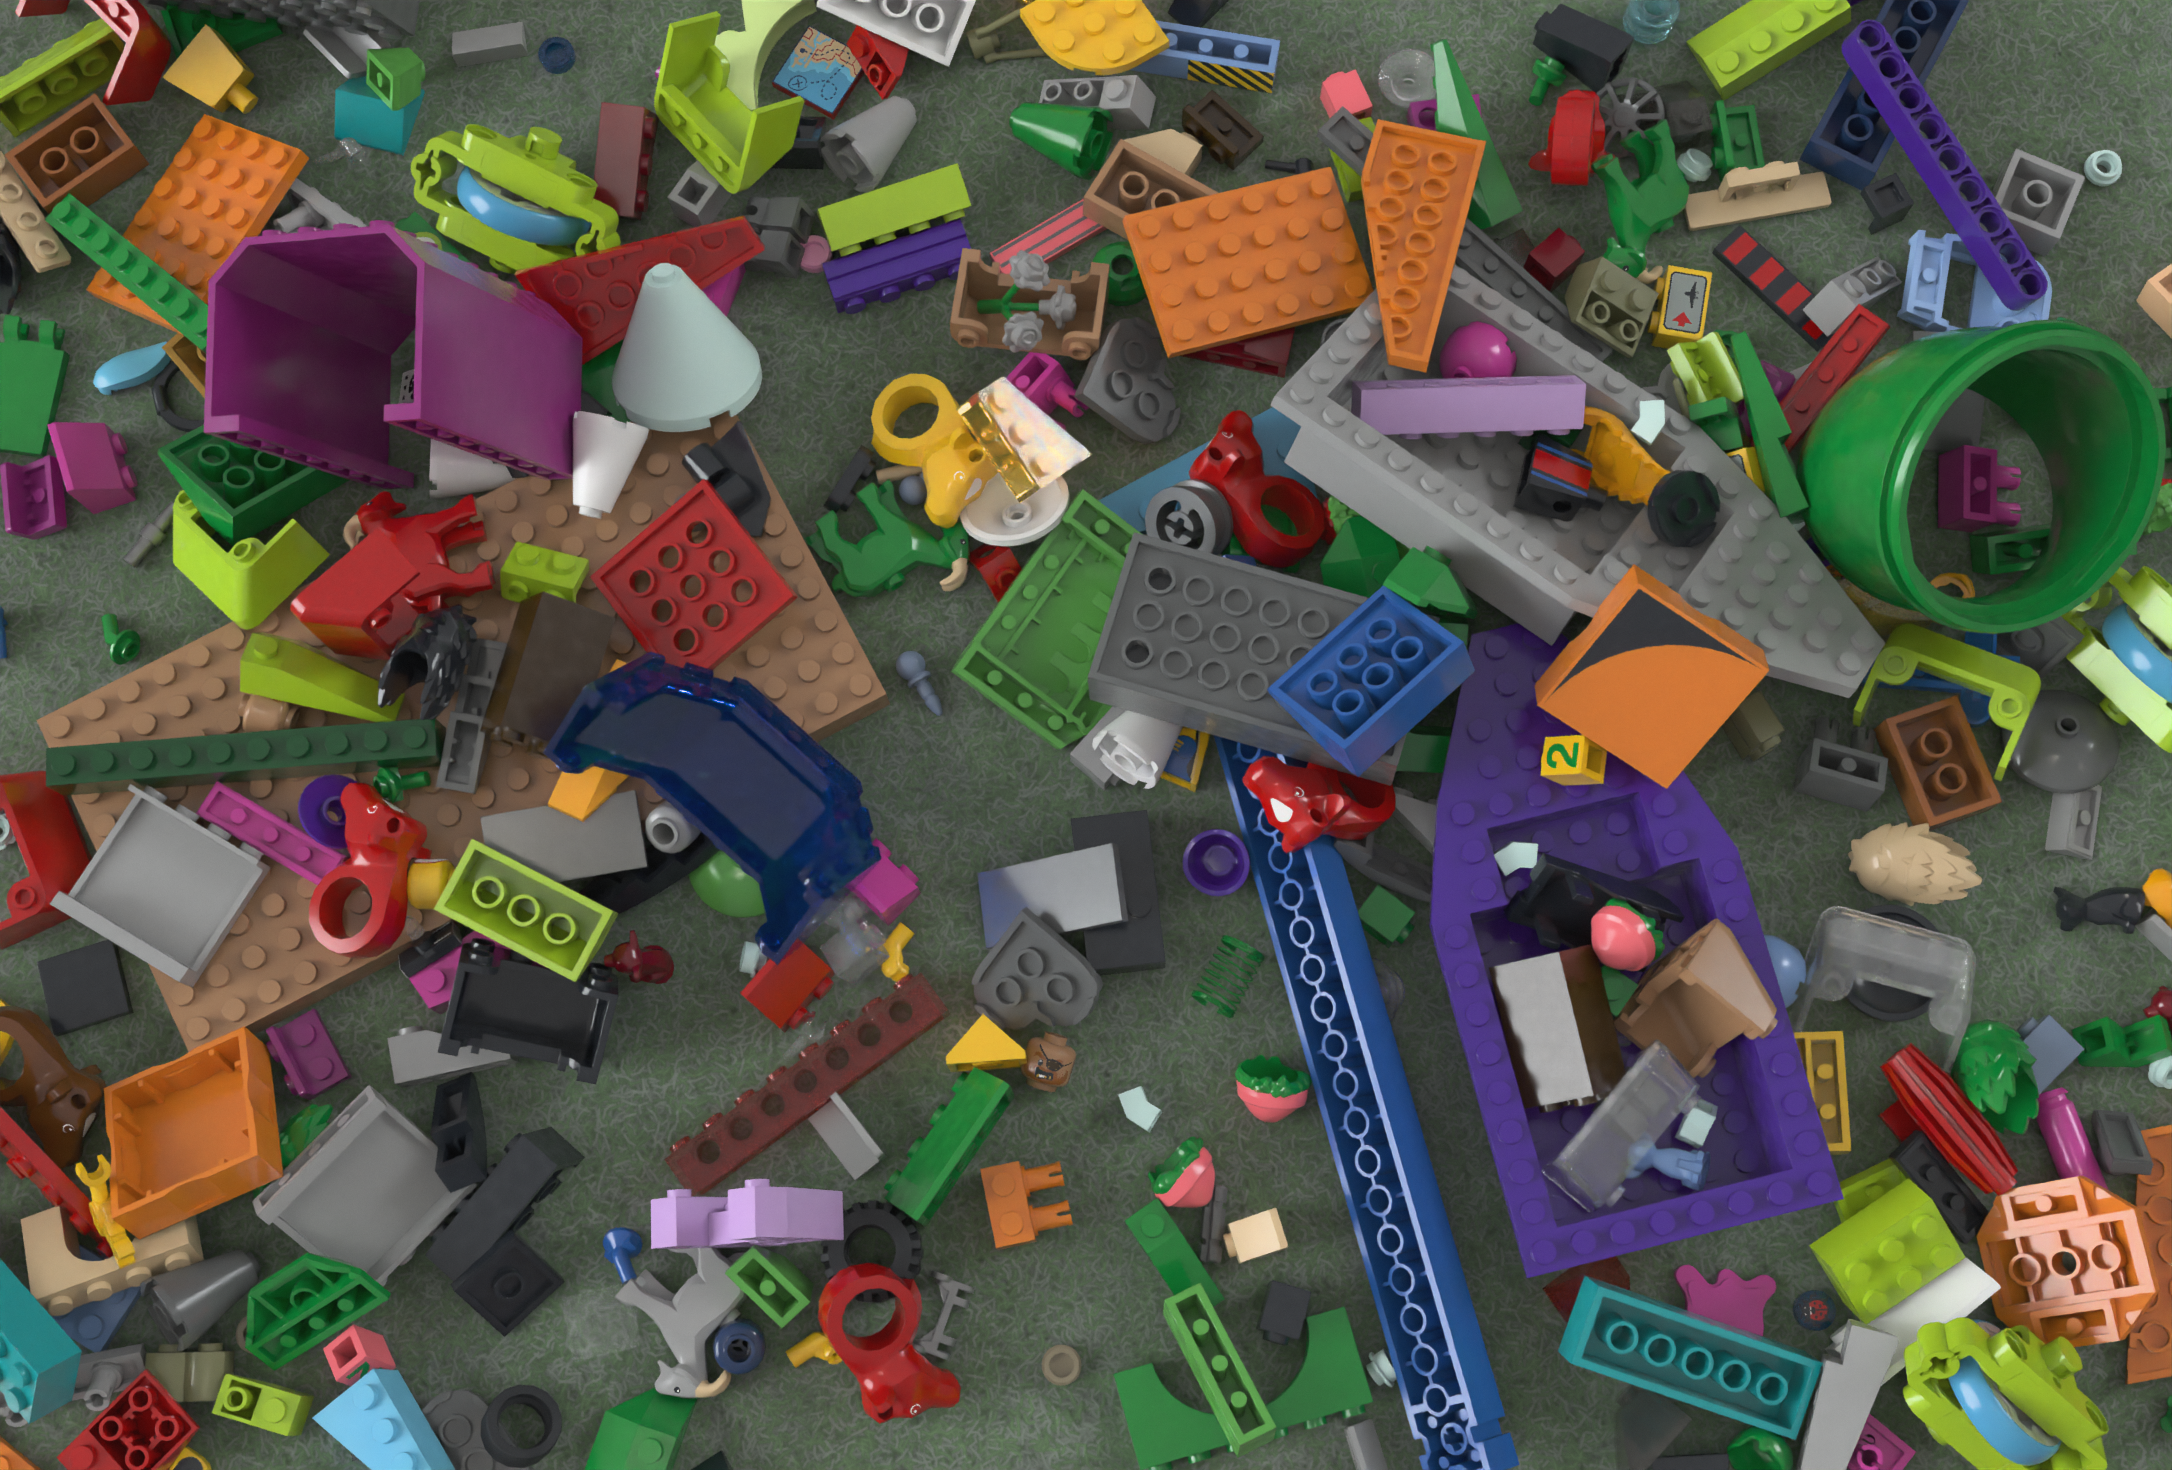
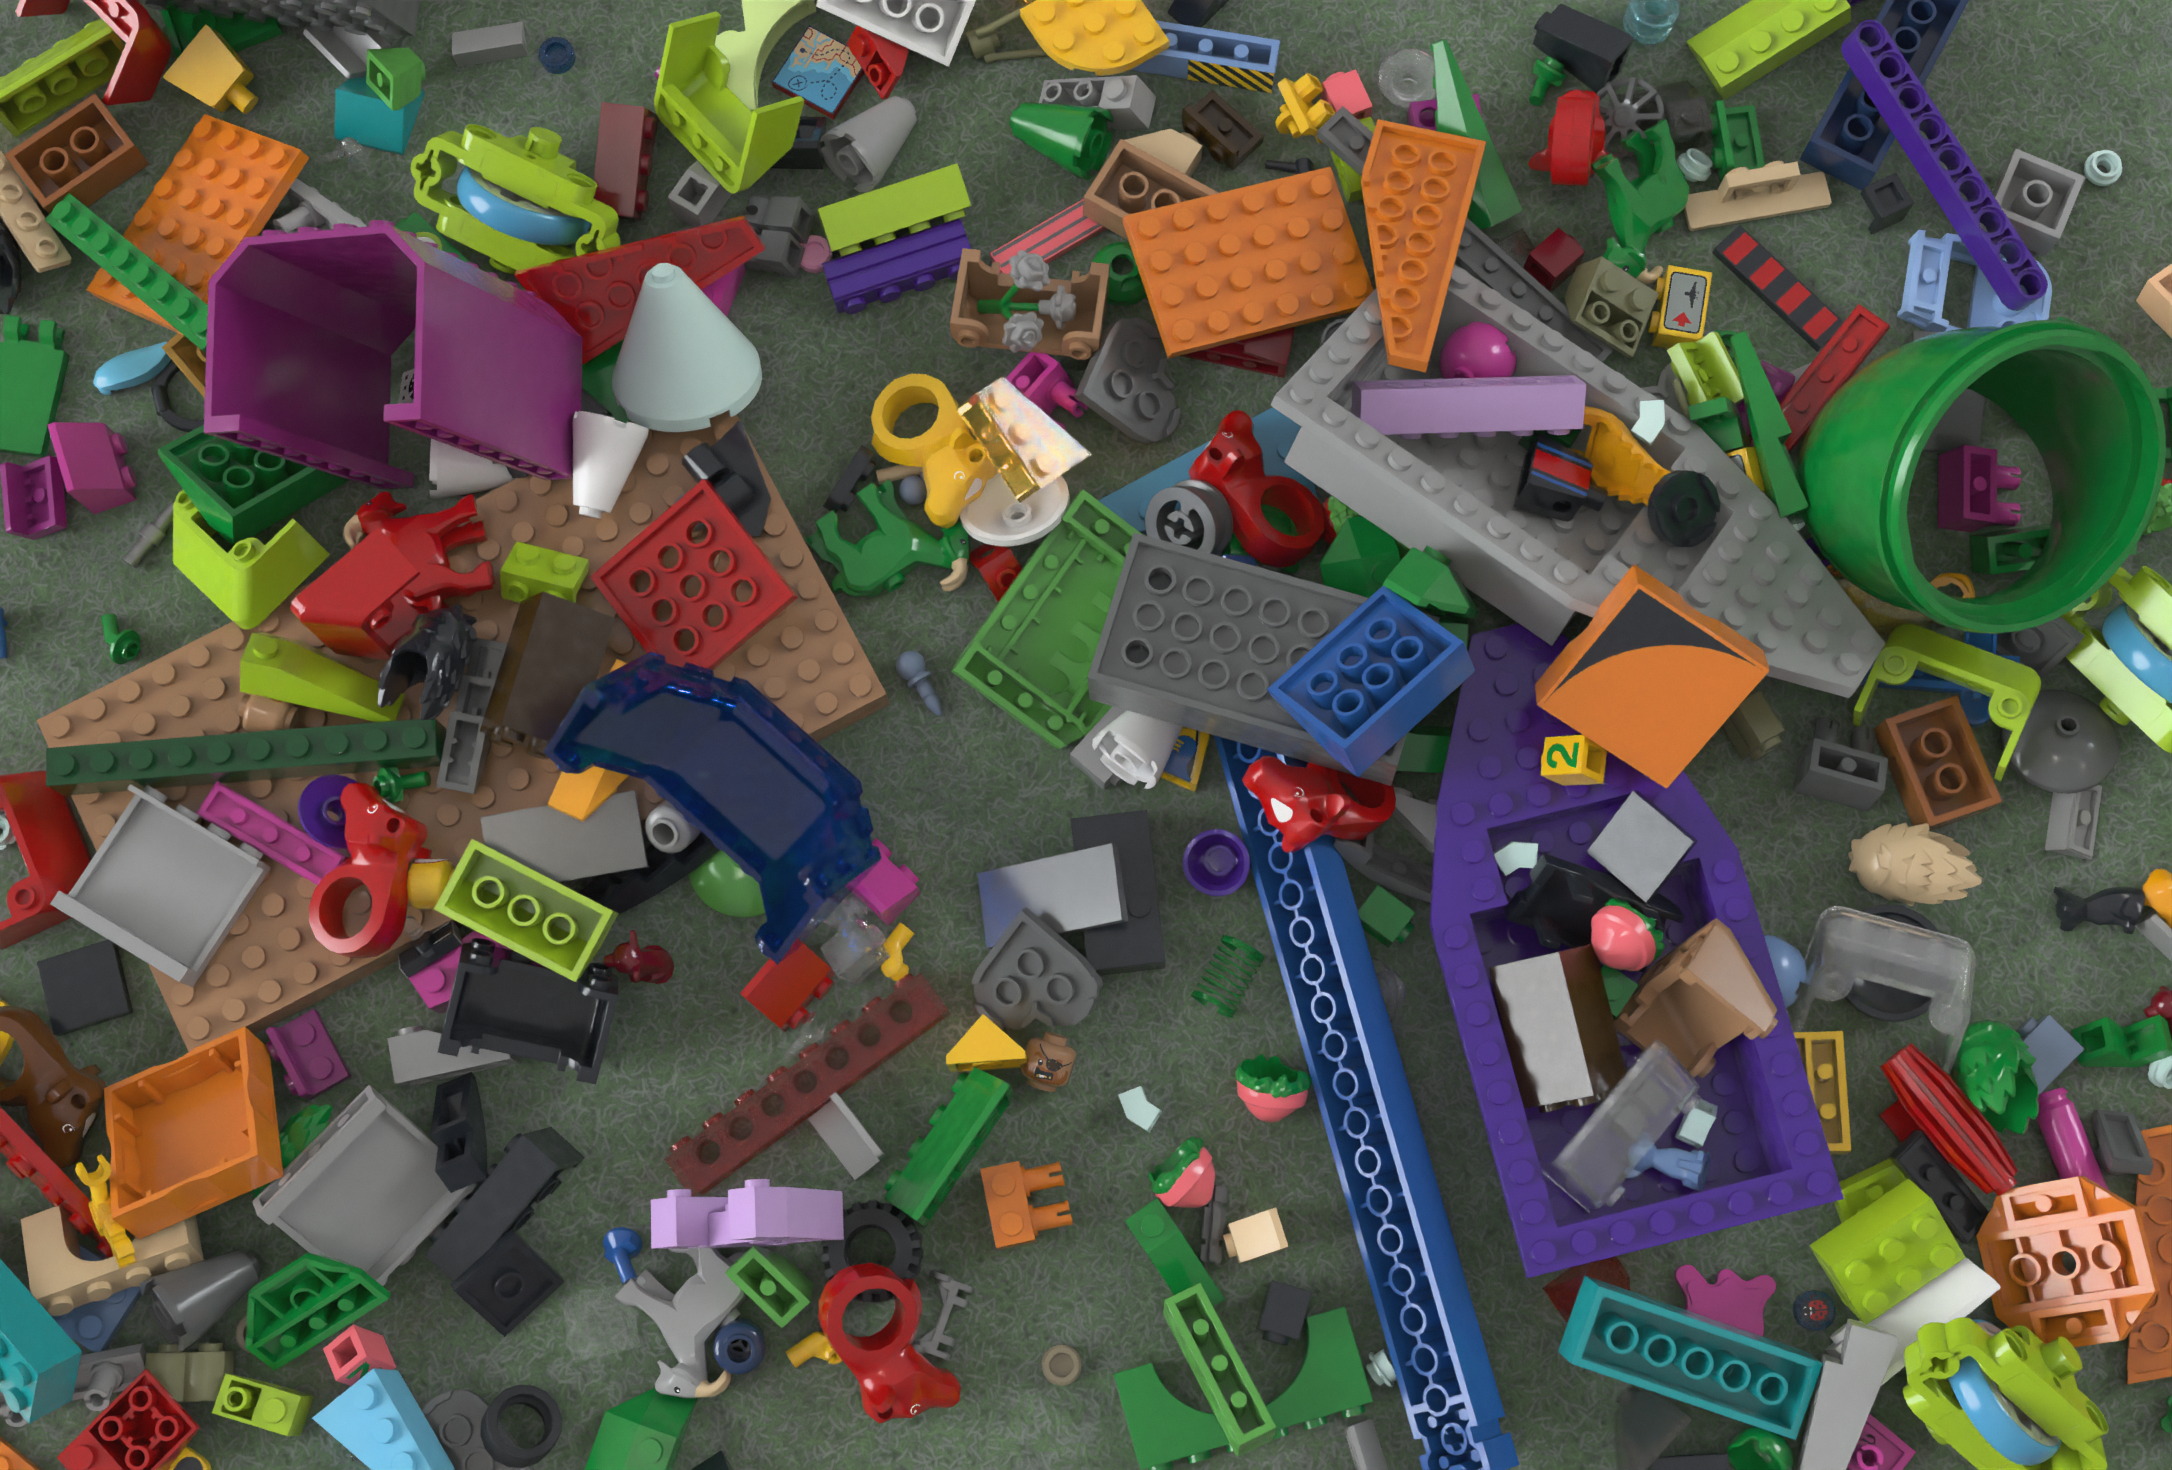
(751, 959): light aqua plate -> none
(1299, 113): none -> yellow hips
(1642, 846): none -> tile
(1842, 294): light grey slope -> none

